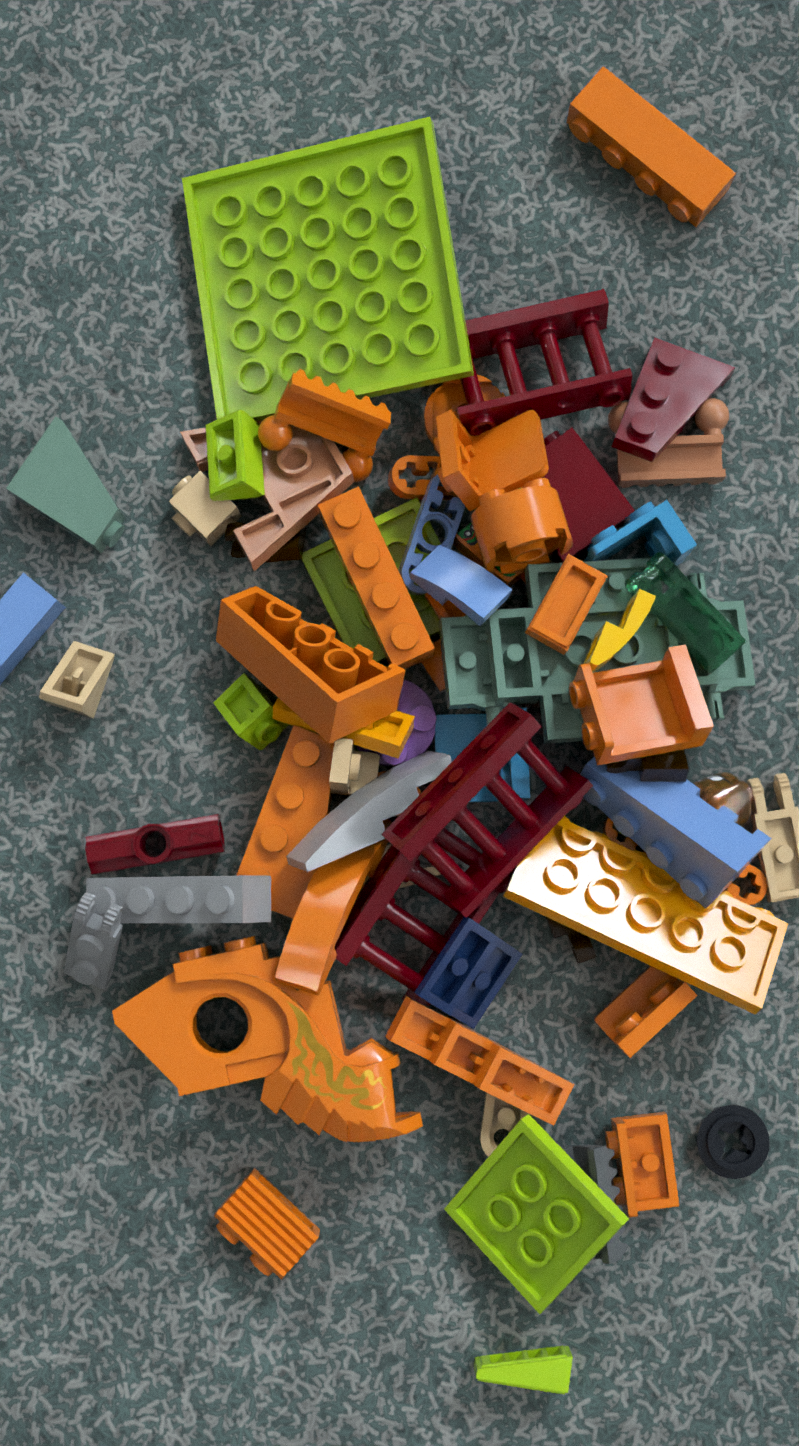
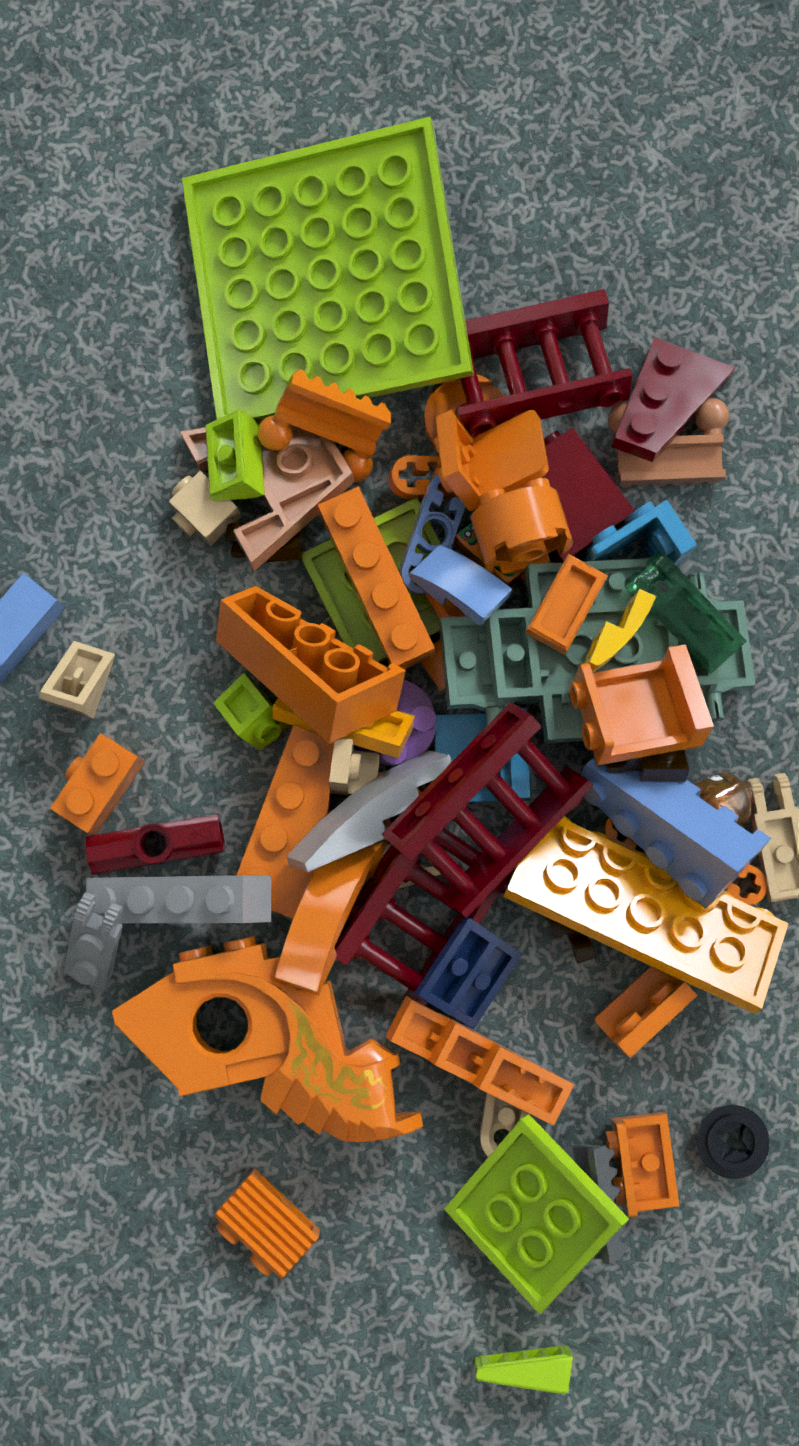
(67, 490): sand green slope -> none
(96, 784): none -> orange brick
(649, 147): orange brick -> none

